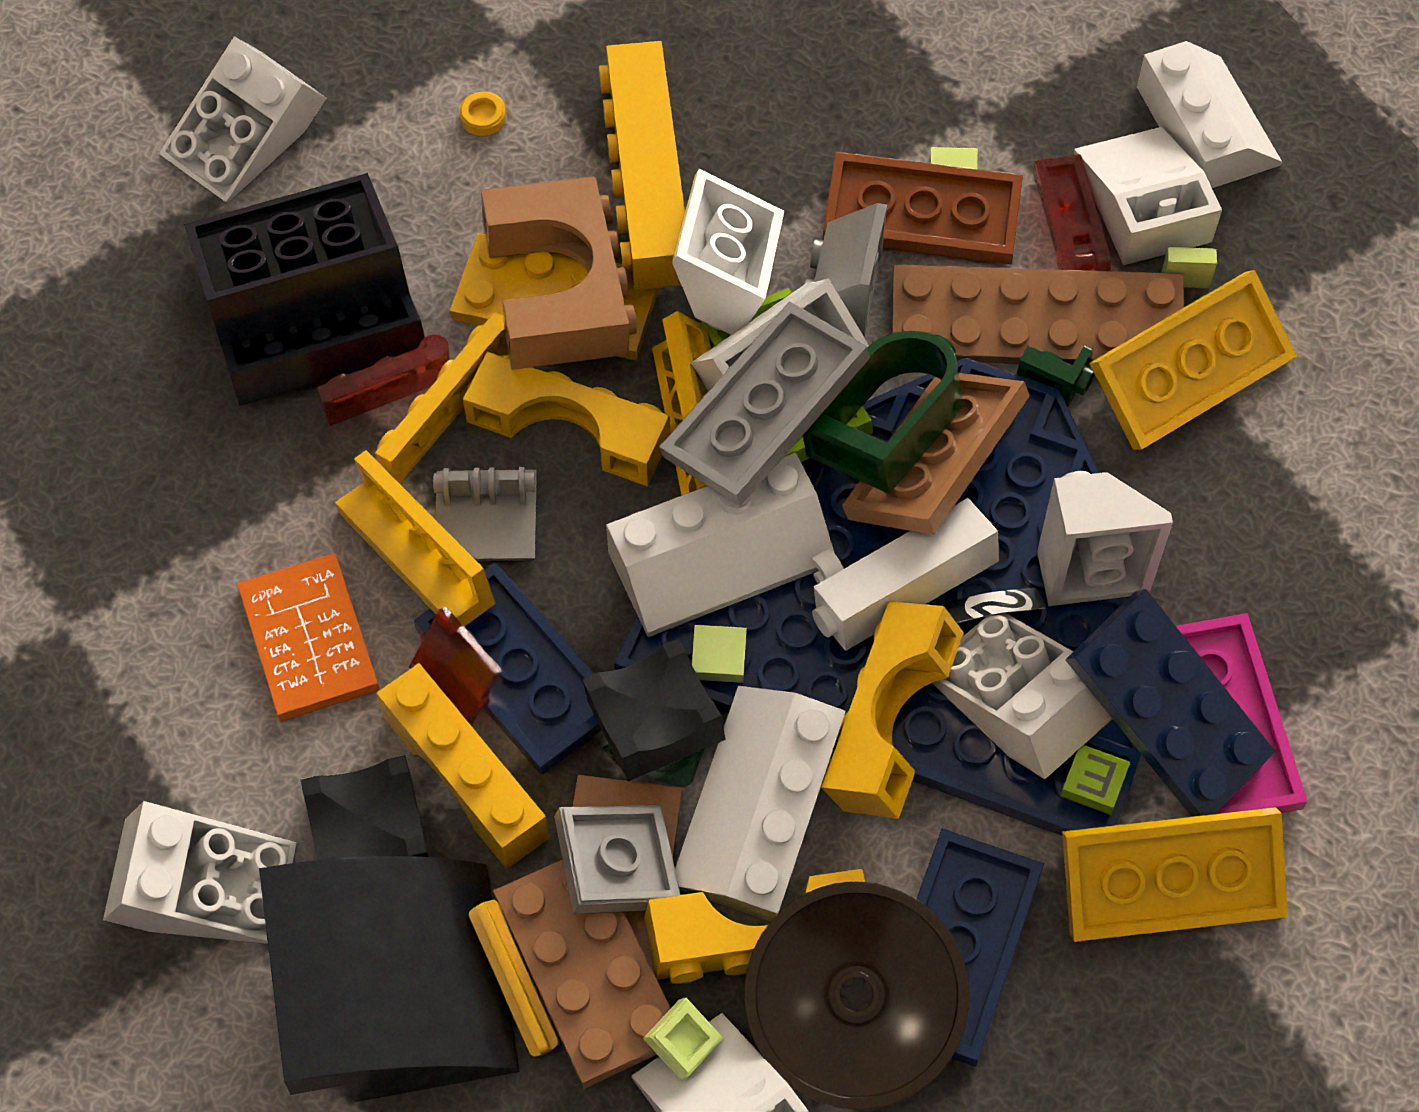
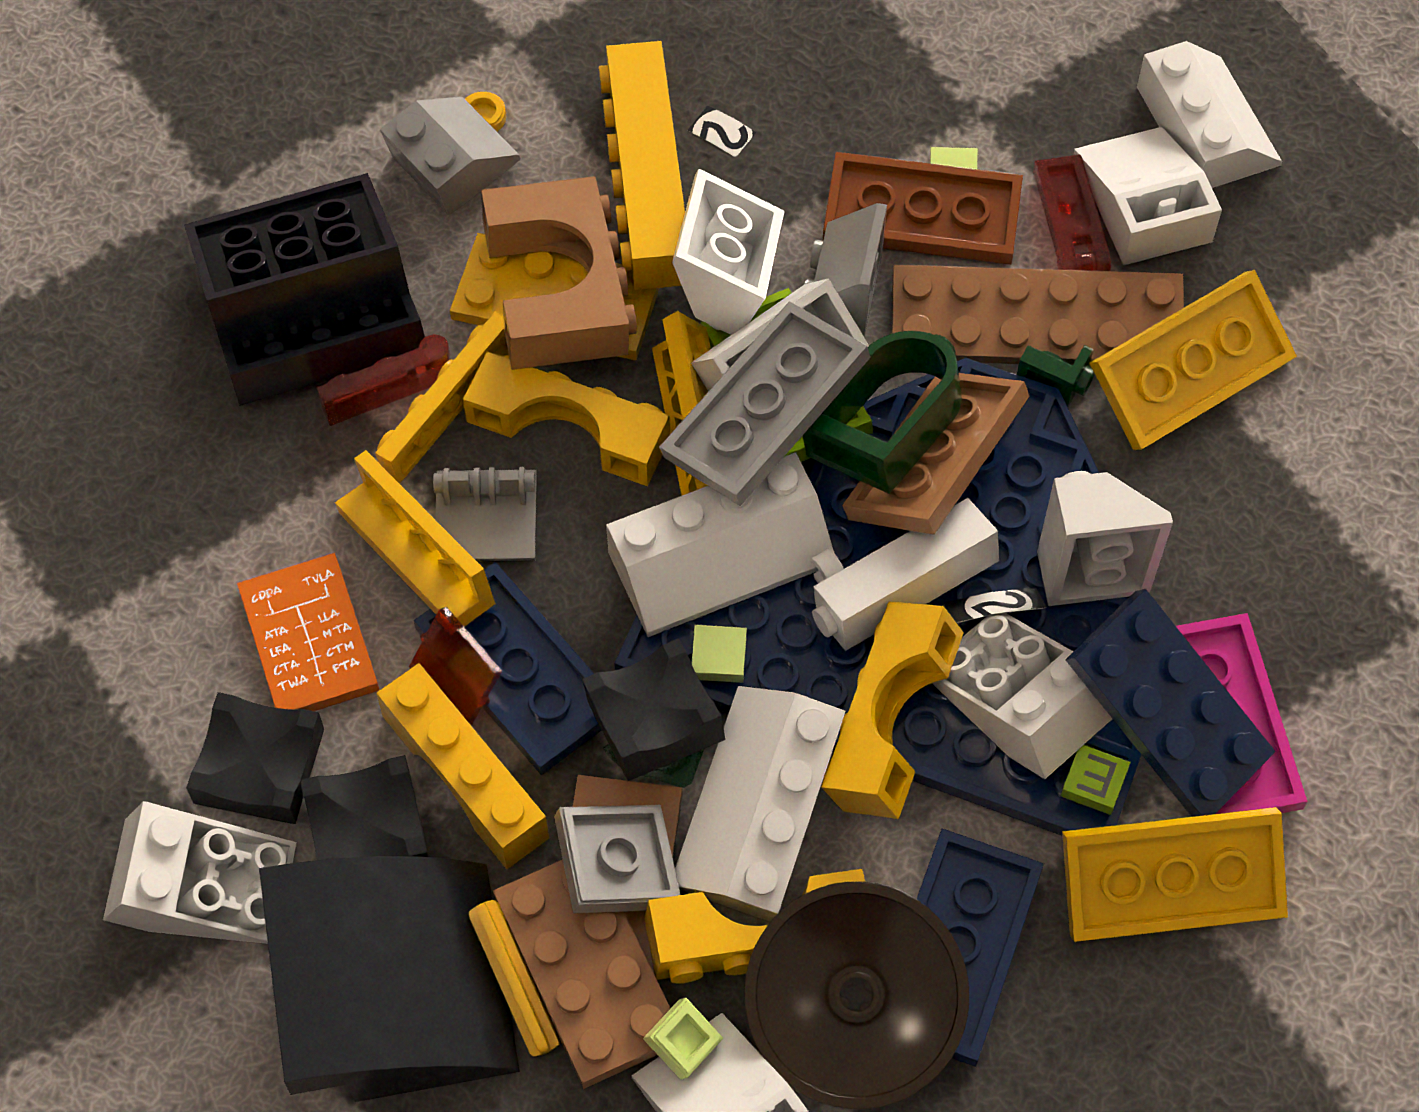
(241, 120): white slope -> none
(256, 759): none -> black brick
(448, 149): none -> light grey slope
(722, 131): none -> white sticker
(1194, 263): yellowish green tile -> none

